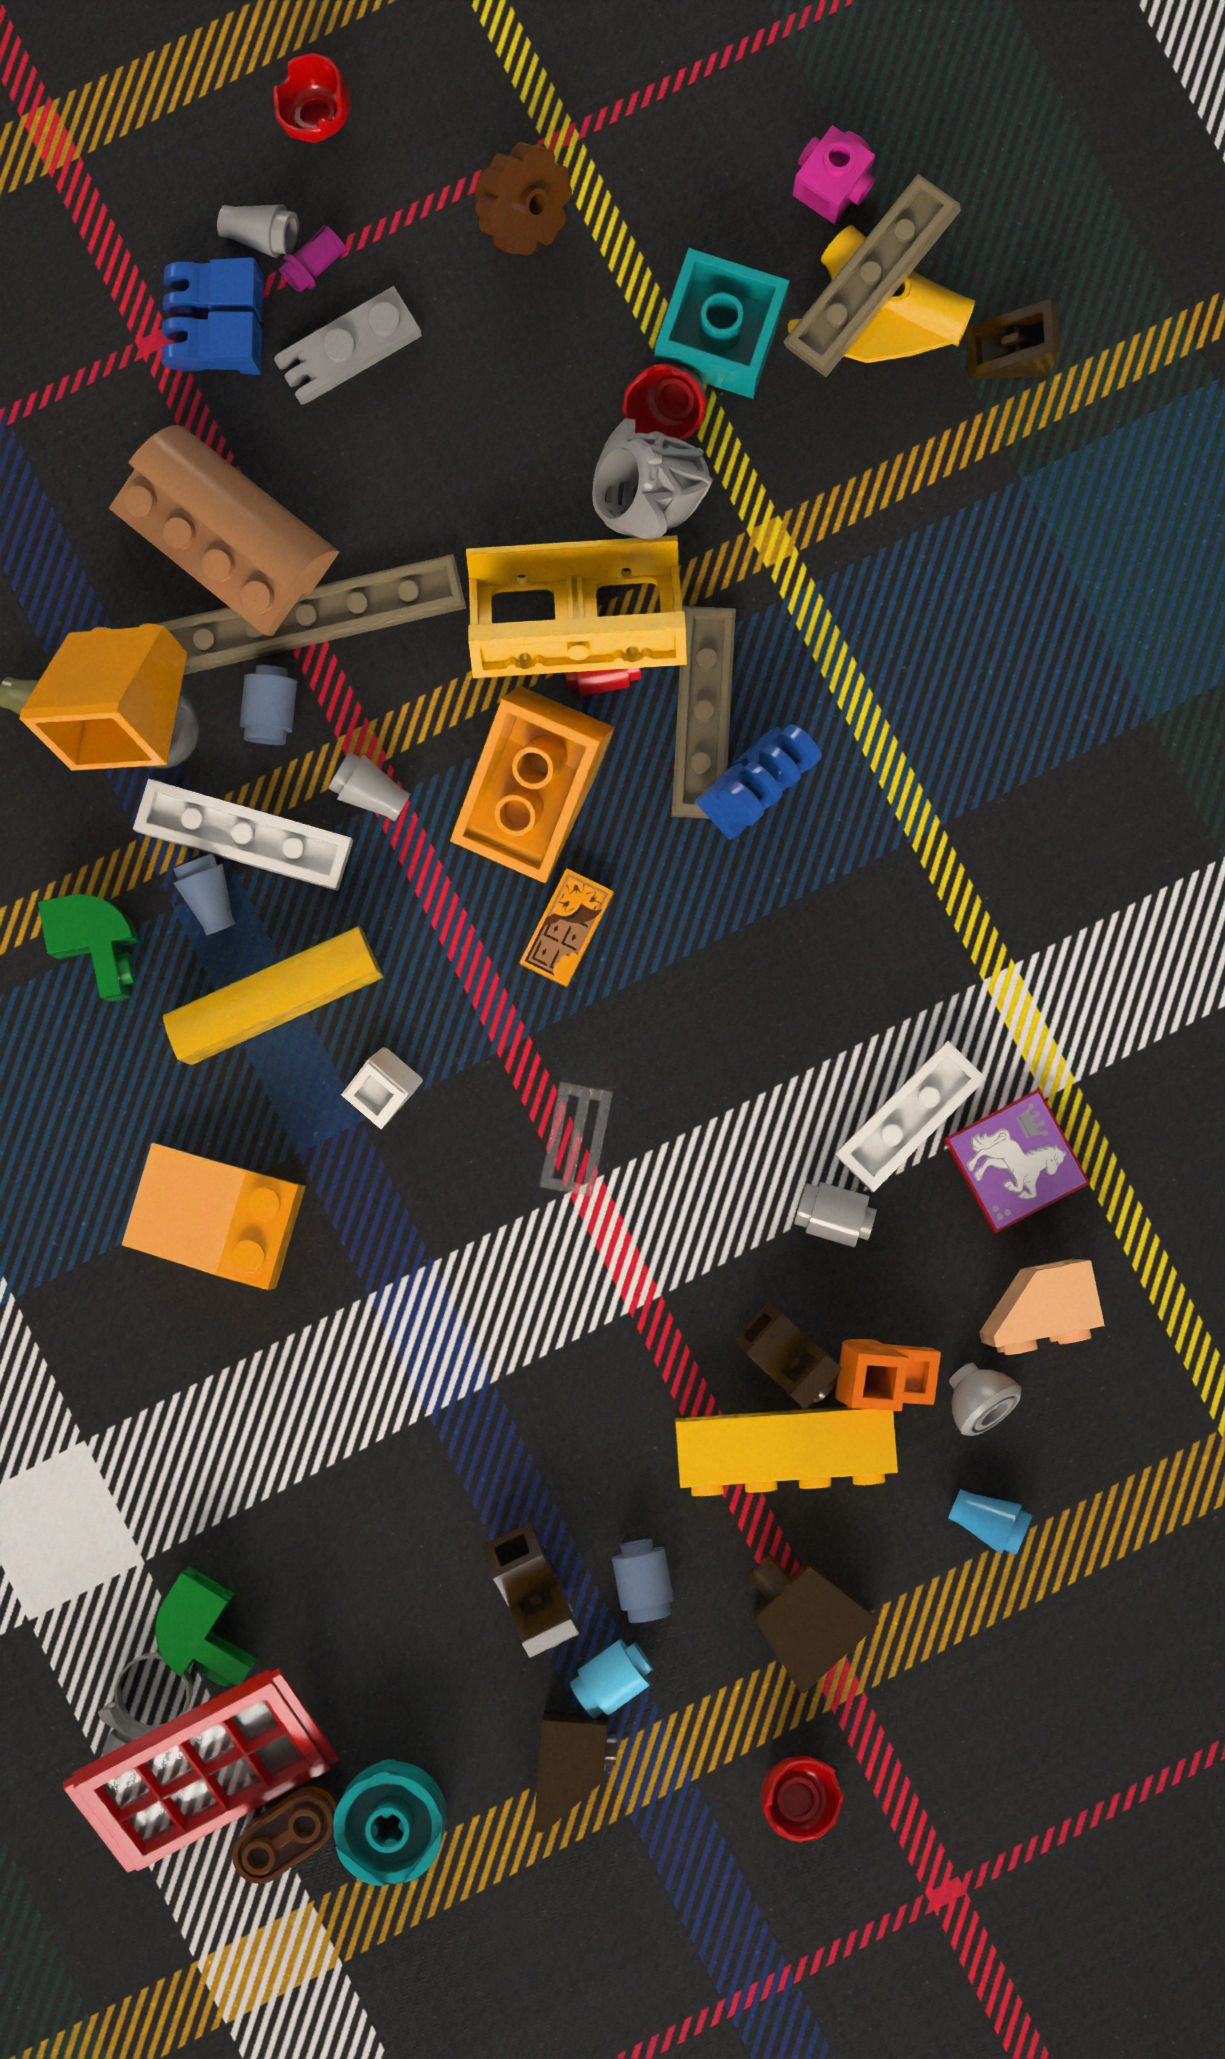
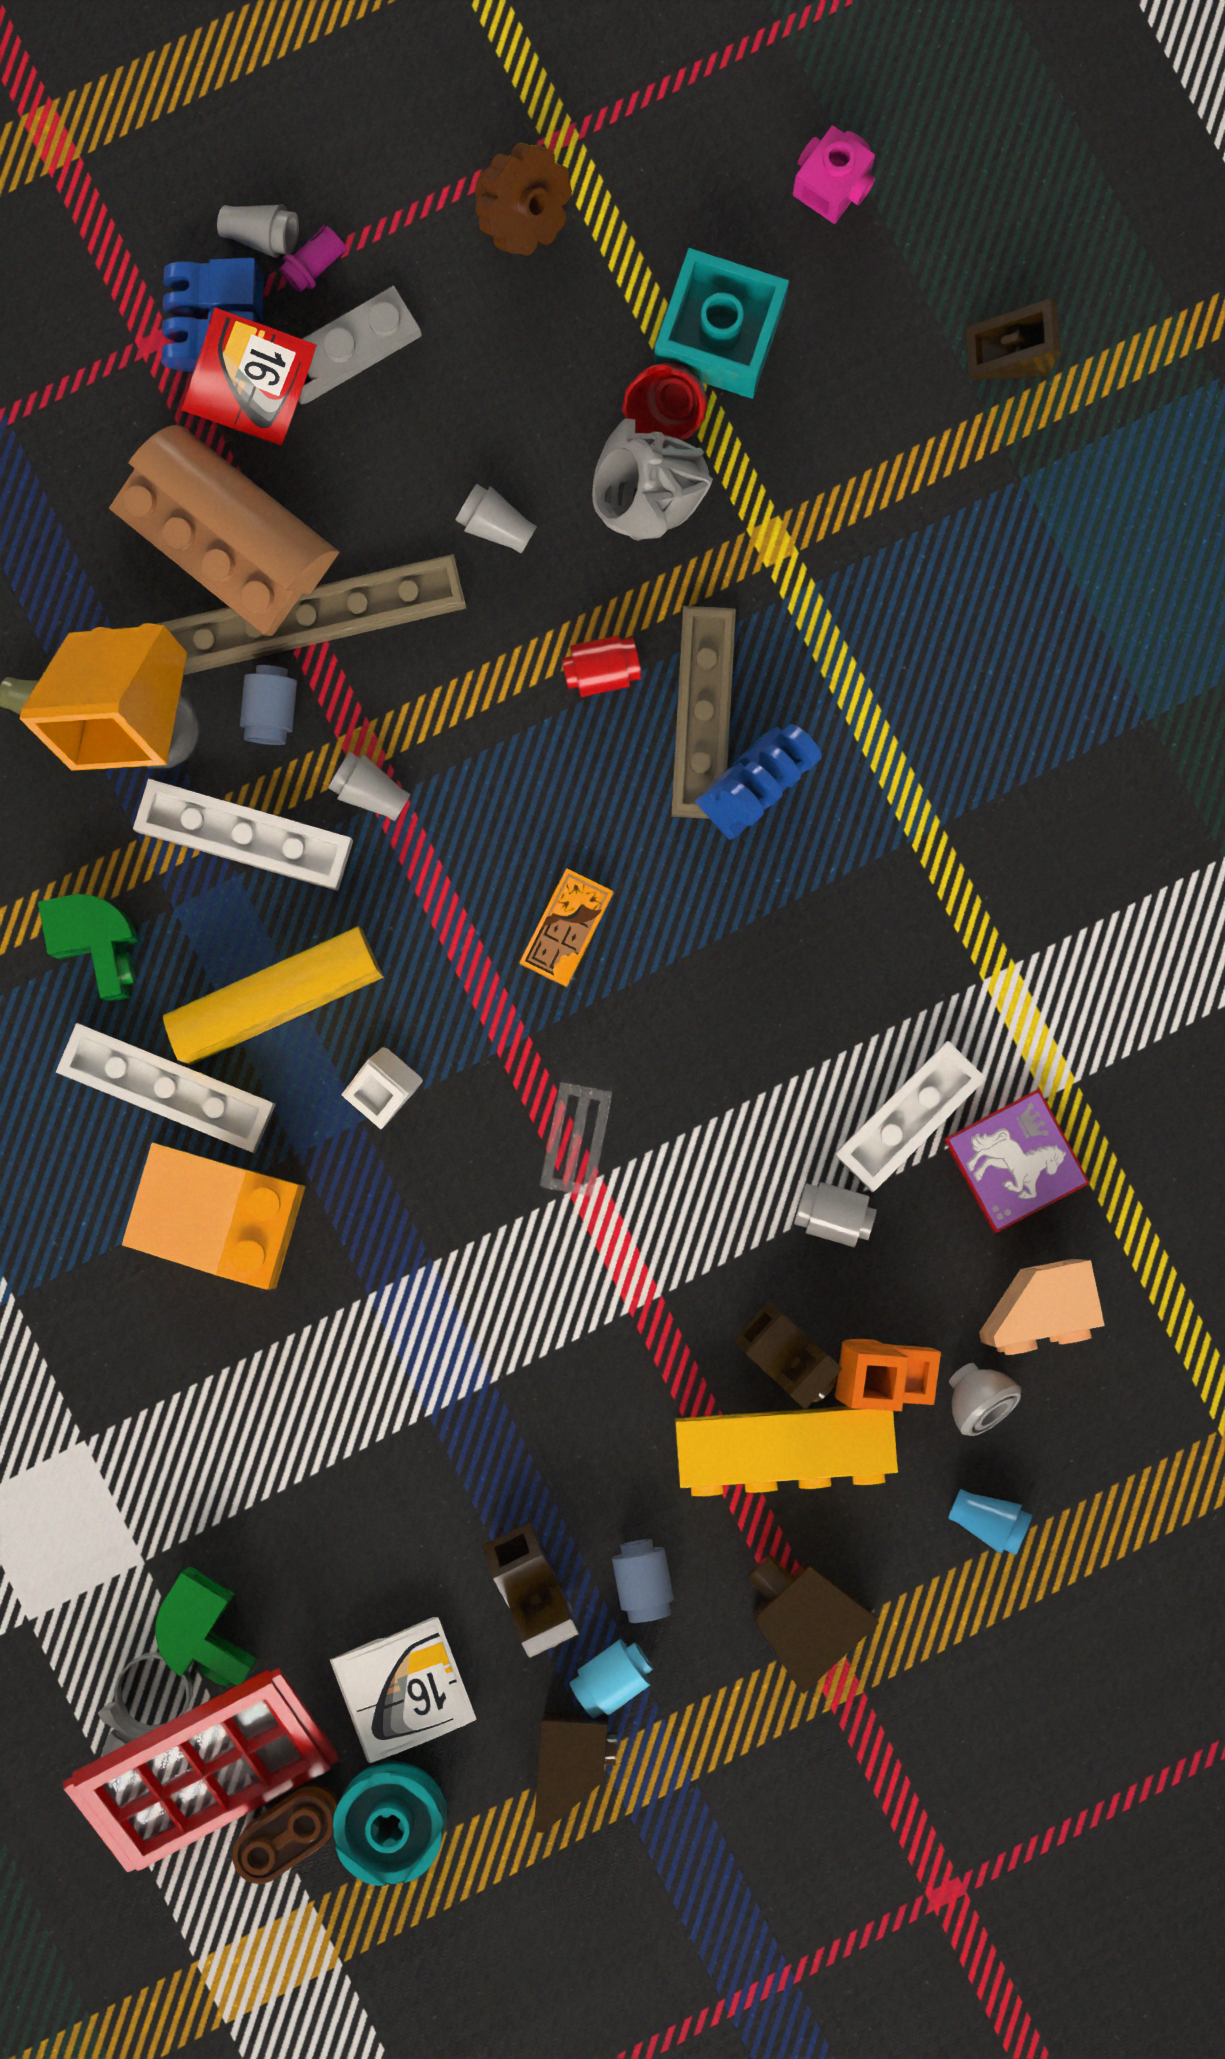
(165, 1088): none -> white plate
(205, 892): sand blue cone -> none
(248, 376): none -> slope
(312, 98): red hair -> none
(403, 1690): none -> slope
(494, 519): none -> light grey cone
(531, 782): light orange slope -> none
(577, 636): yellow window -> none
(801, 1798): red hair -> none
(872, 275): dark tan tile -> none
(912, 322): yellow pin -> none

